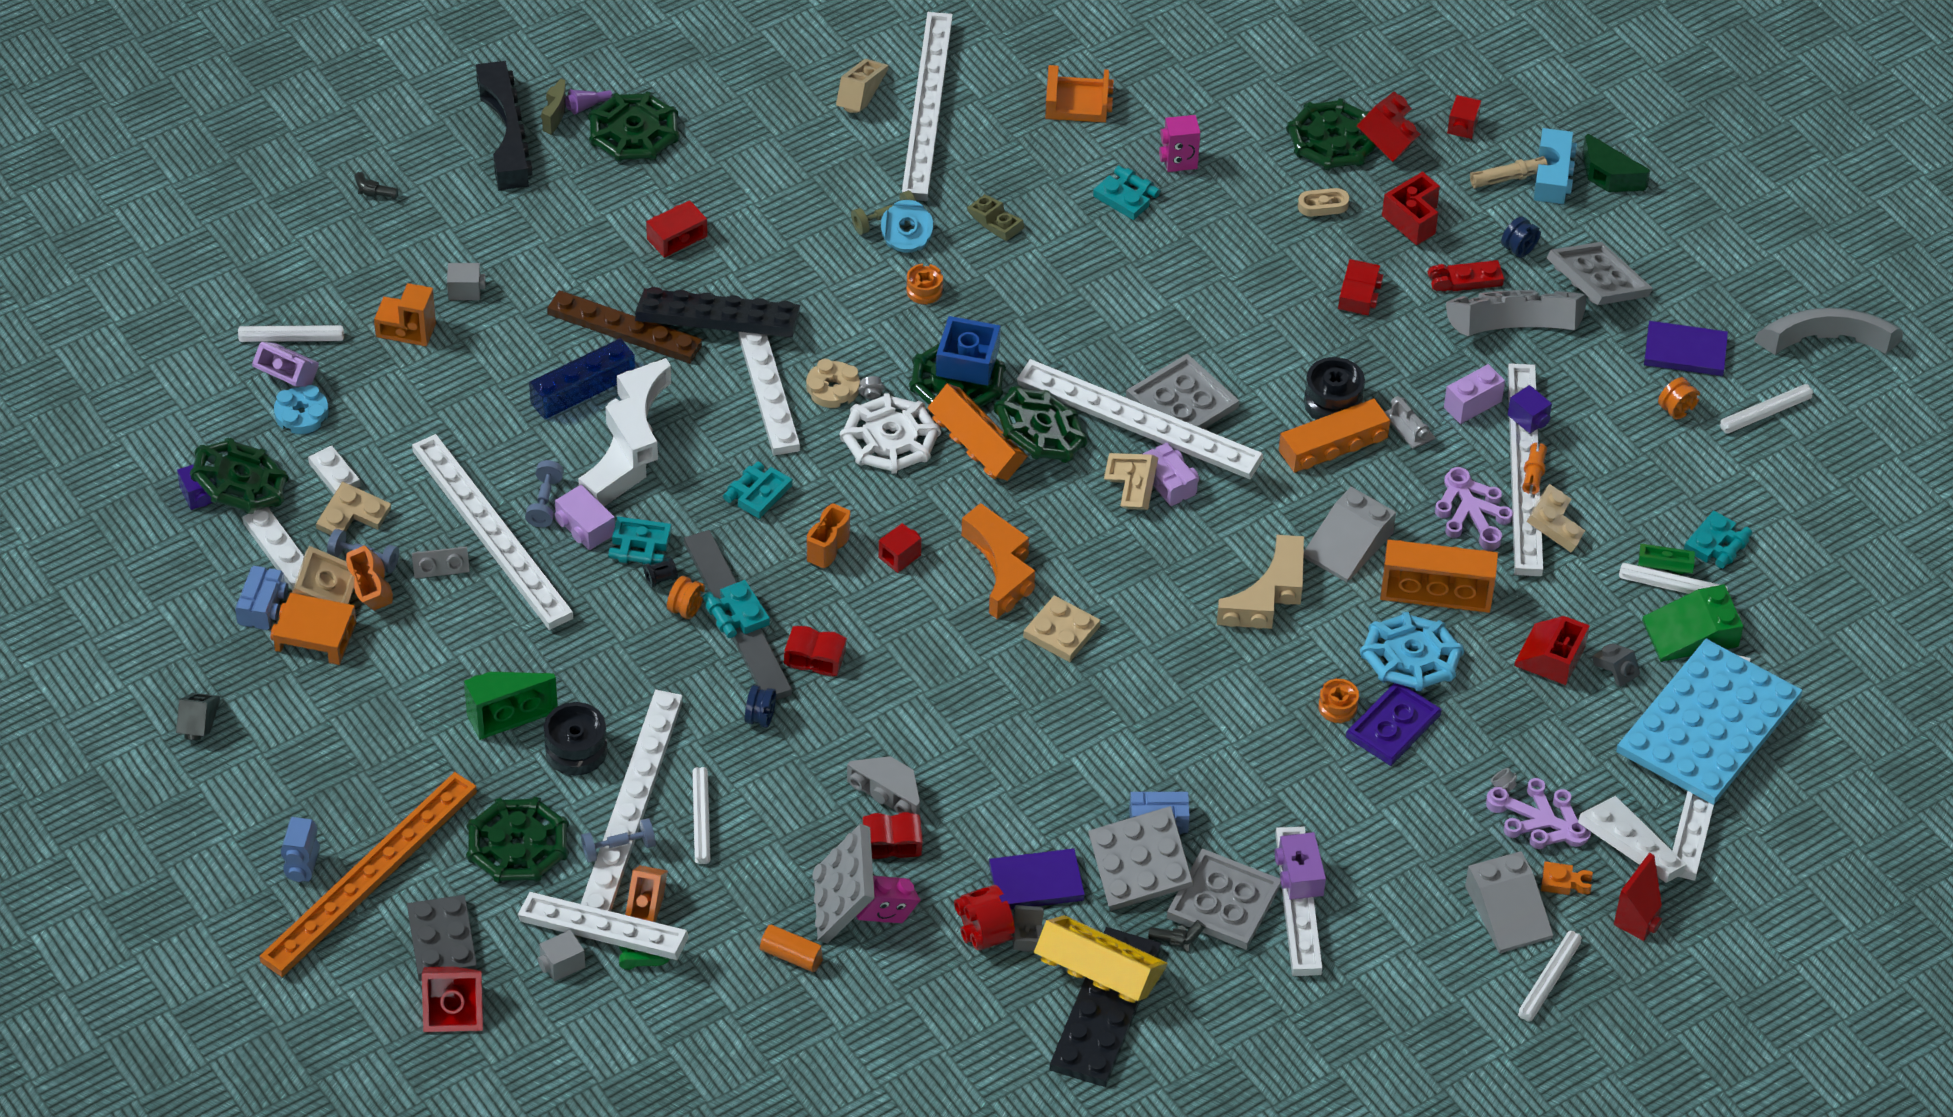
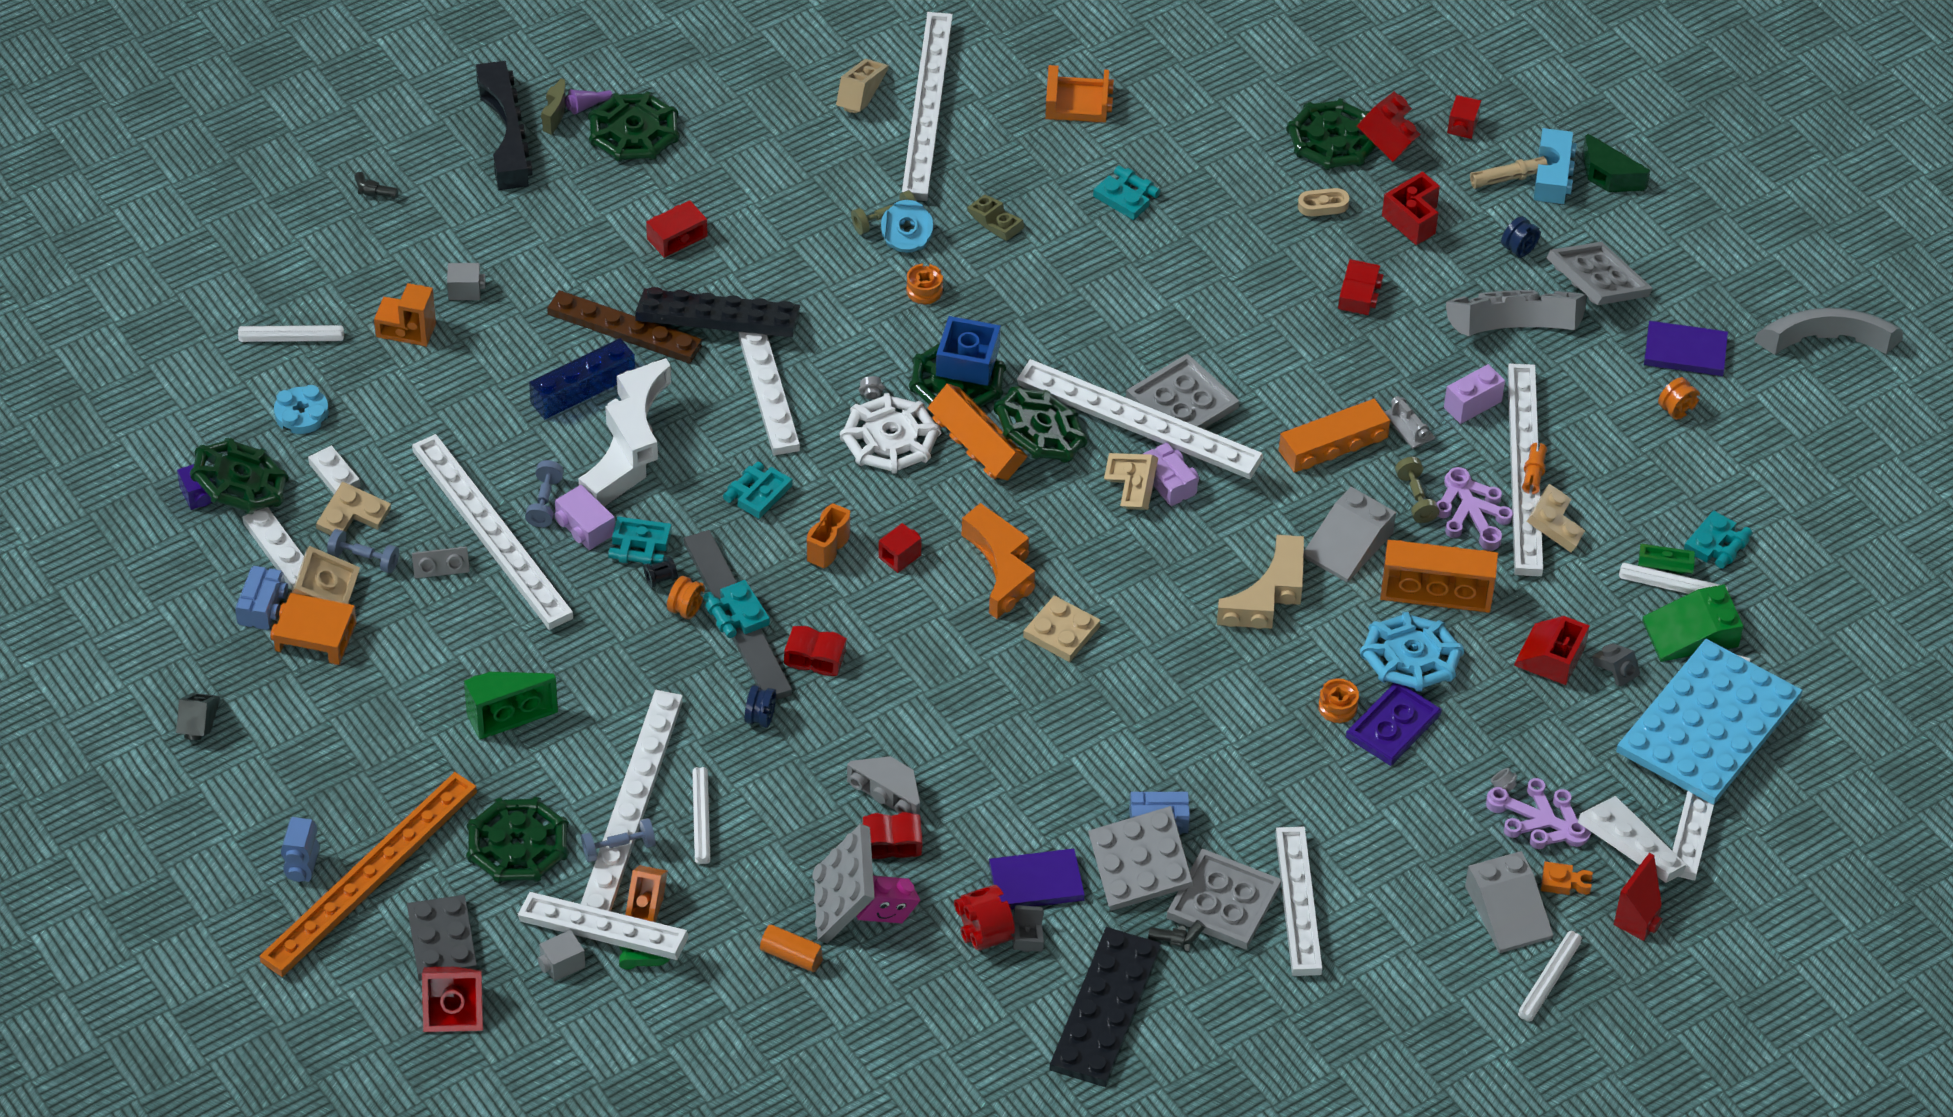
(285, 364): lavender brick -> none
(369, 578): orange brick -> none
(575, 738): black wheel -> none
(833, 371): tan plate -> none
(1099, 958): yellow slope -> none
(1180, 143): dark pink brick -> none
(1301, 866): medium lavender brick -> none
(1333, 386): black wheel -> none
(1410, 469): none -> olive wheel
(1466, 276): red hinge -> none
(1529, 409): dark purple brick -> none
(1766, 408): white axle -> none

